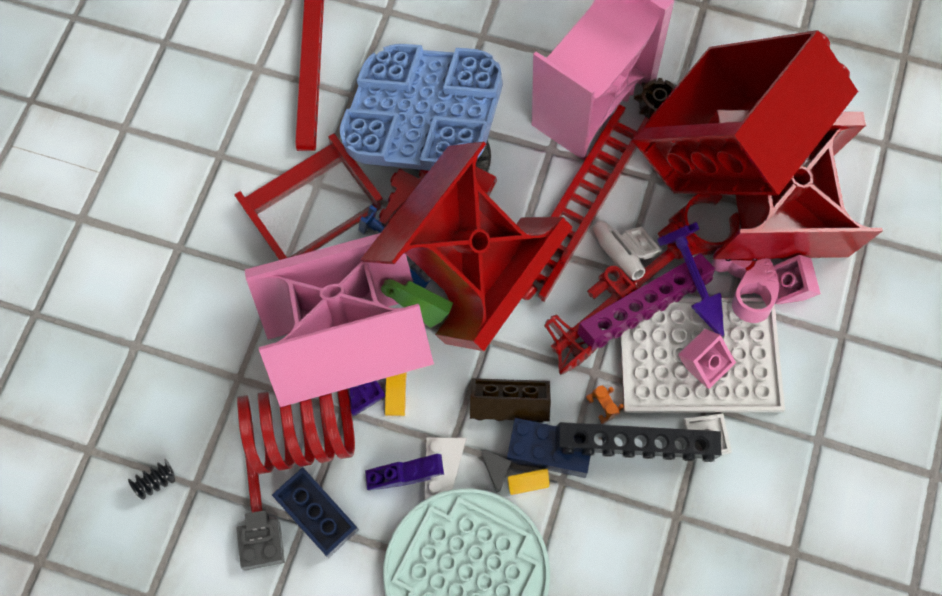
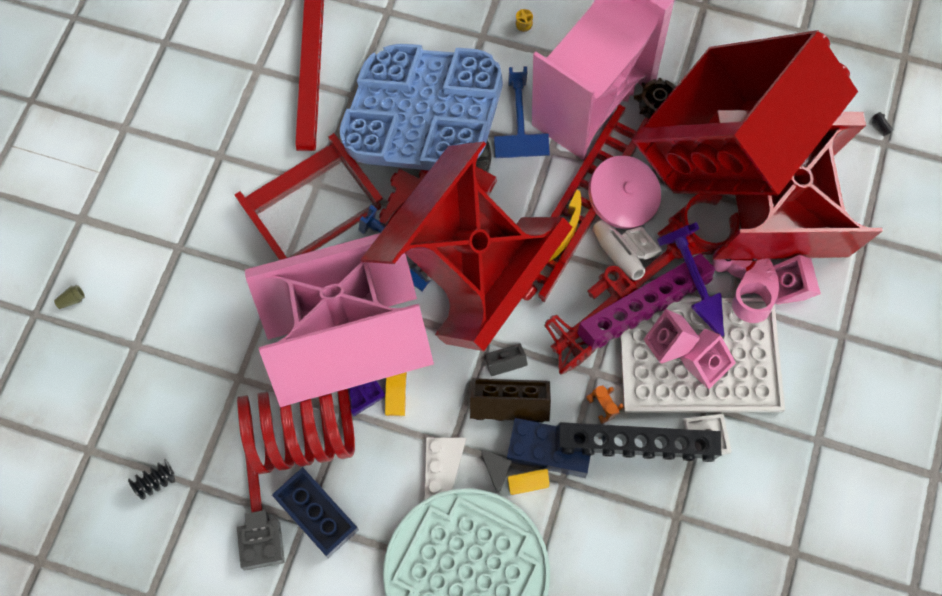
(69, 297): none -> olive cone
(404, 473): dark purple slope -> none
(432, 306): bright green piece -> none
(506, 359): none -> dark grey slope
(520, 144): none -> blue piece
(525, 15): none -> yellow wheel
(574, 209): none -> yellow slope
(624, 192): none -> bright pink dish
(671, 337): none -> bright pink slope
(882, 123): none -> black pin

